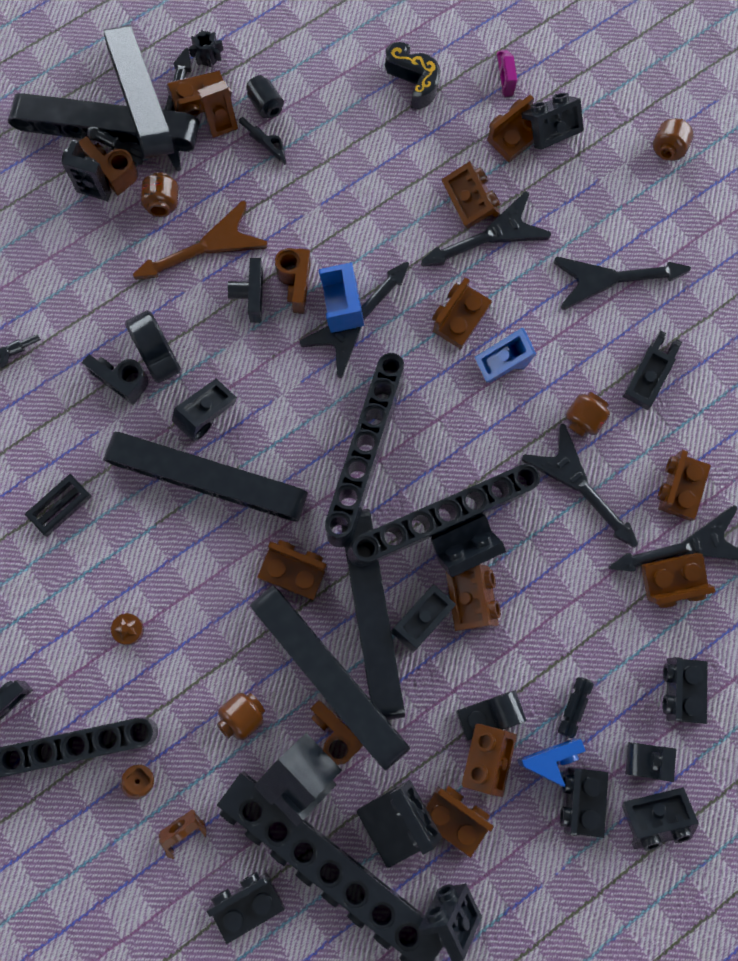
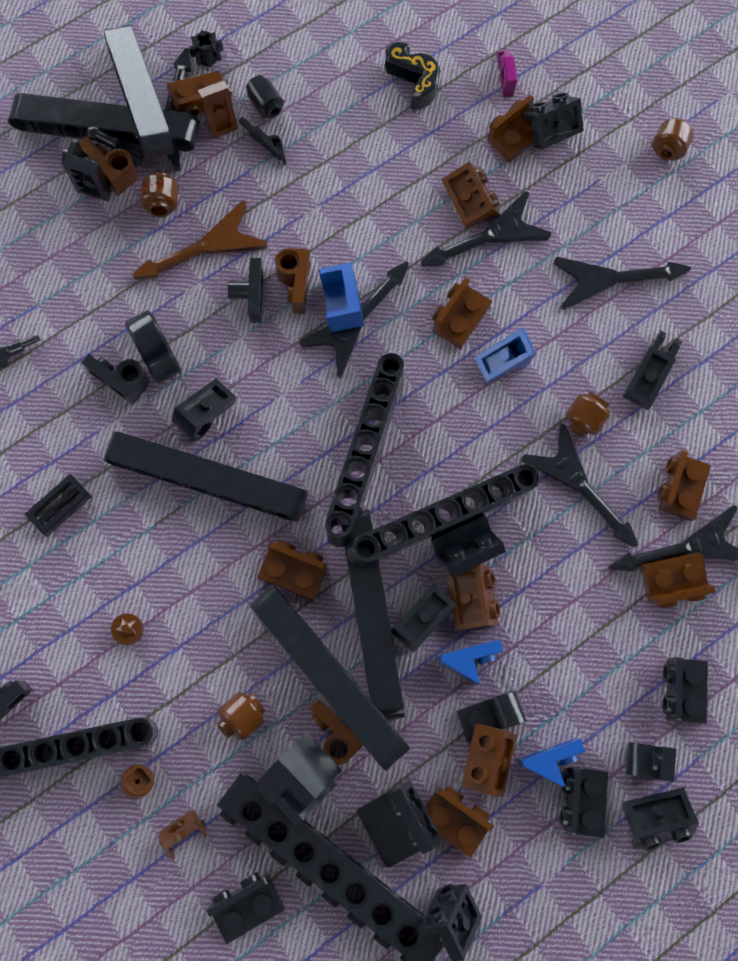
(463, 660): none -> blue slope
(575, 707): black axle -> none

